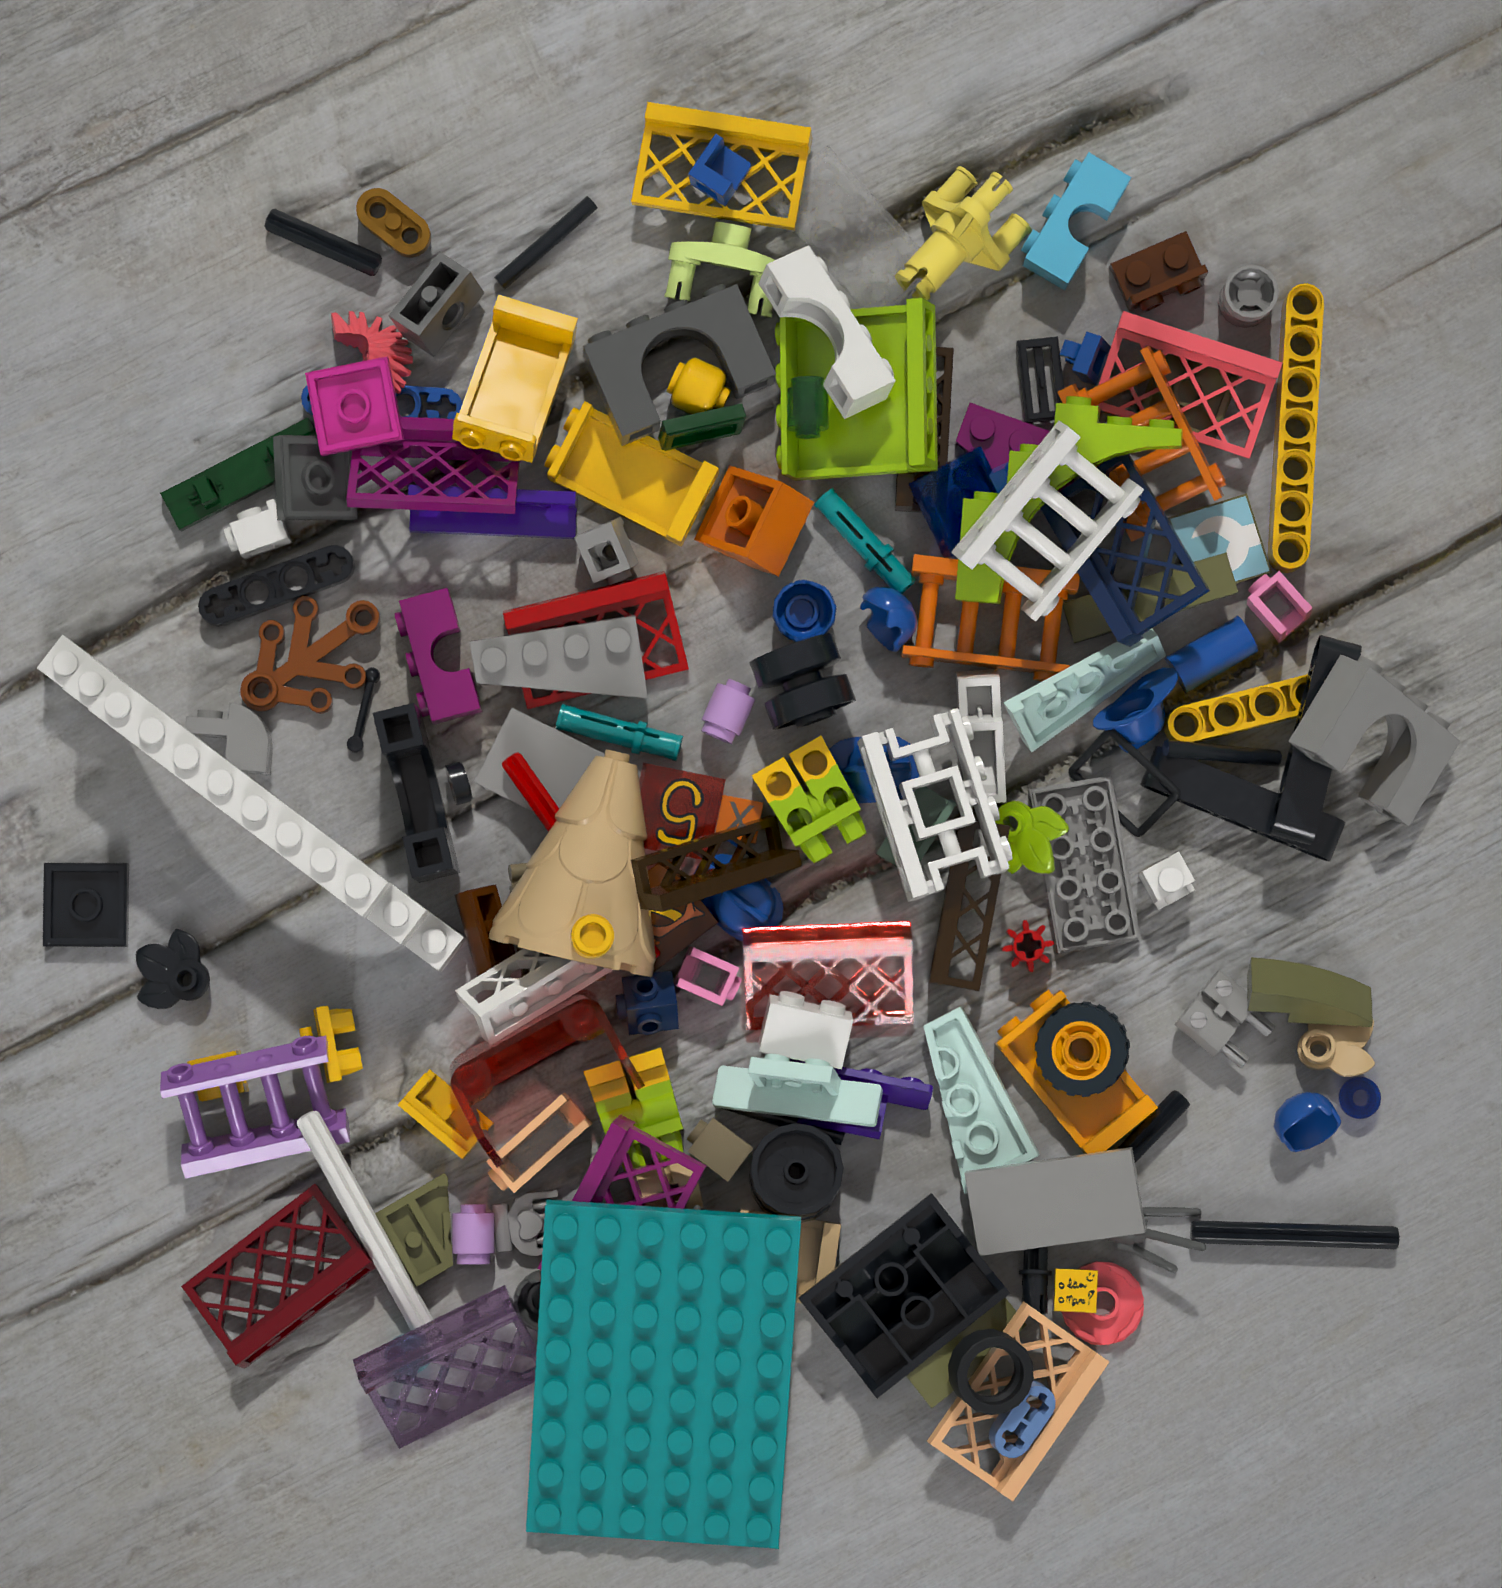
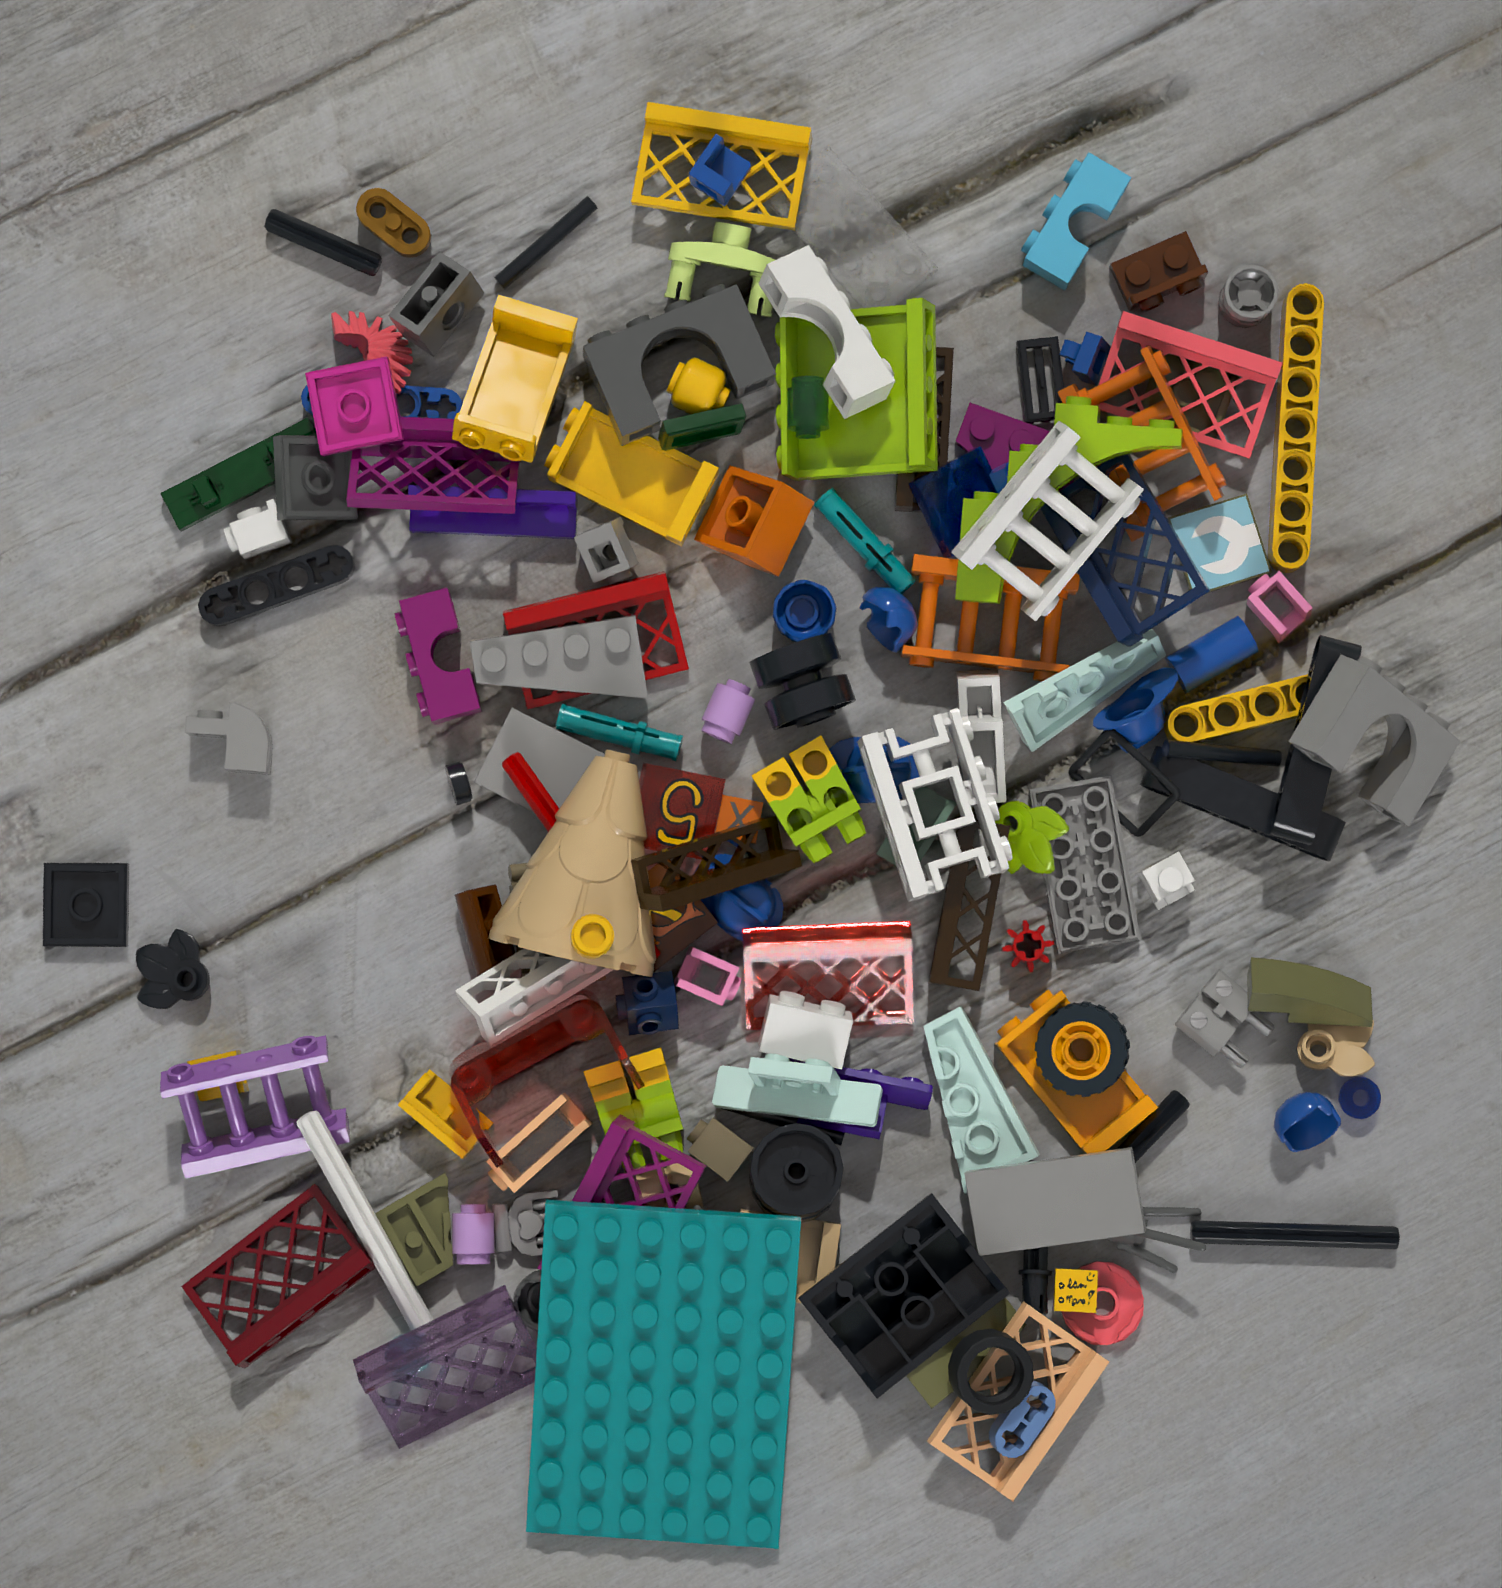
(250, 804): white arch -> none
(304, 659): dark orange plant -> none
(332, 1023): yellow hips -> none
(355, 742): black hinge -> none
(426, 826): black arch -> none
(962, 232): light yellow wheel -> none
(1087, 621): olive slope -> none

